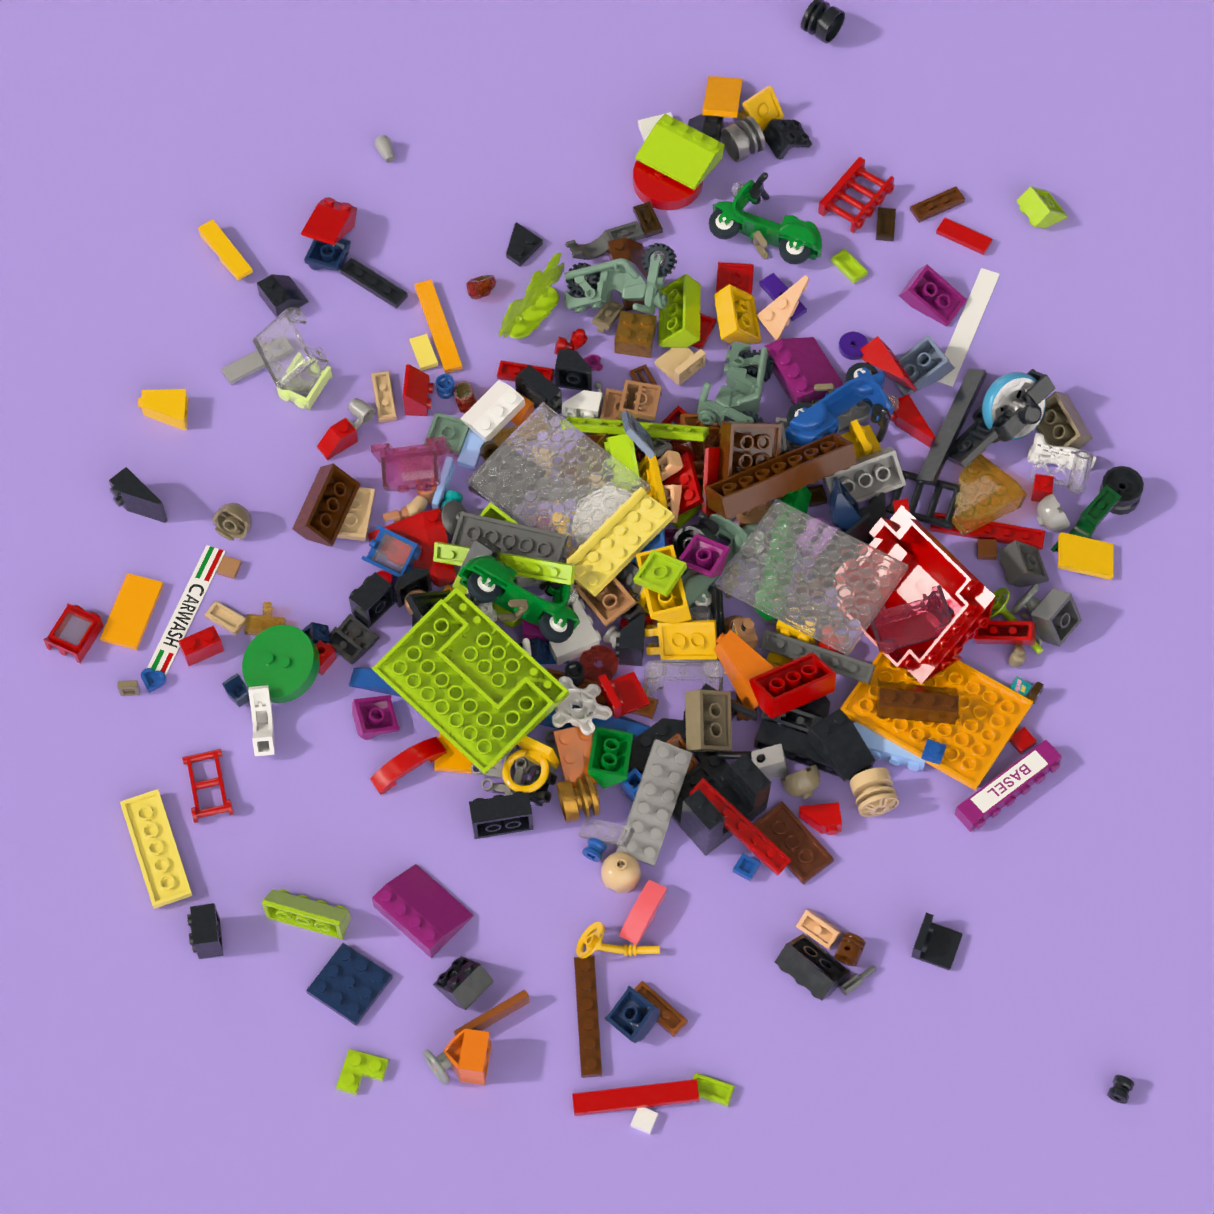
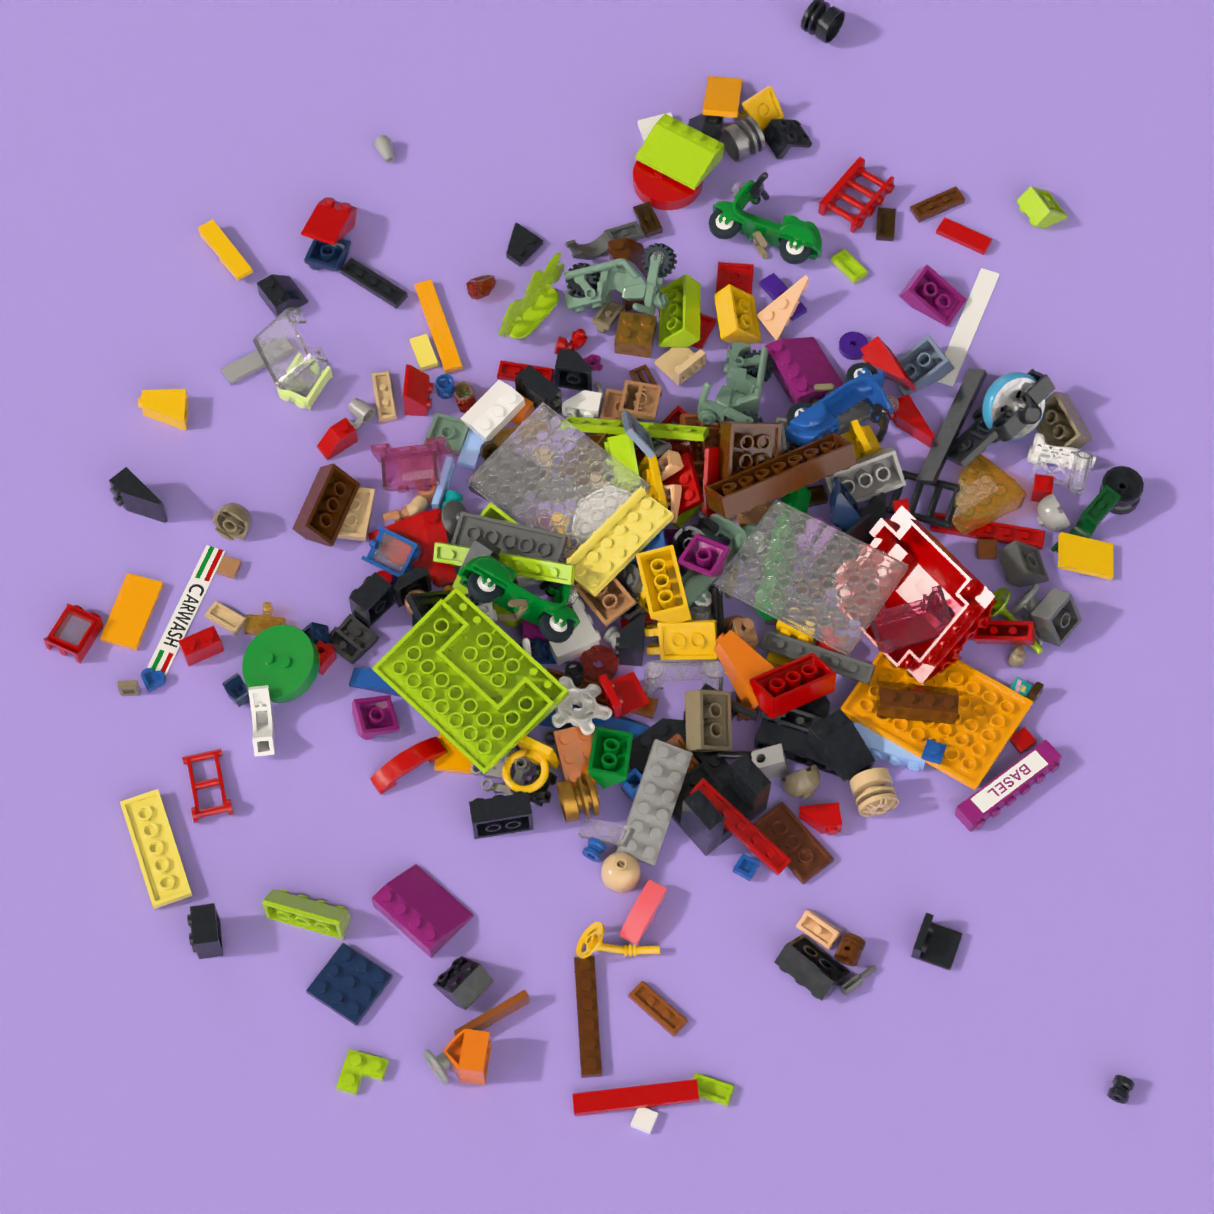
(633, 1015): dark blue slope -> none
(660, 573): lime plate -> none

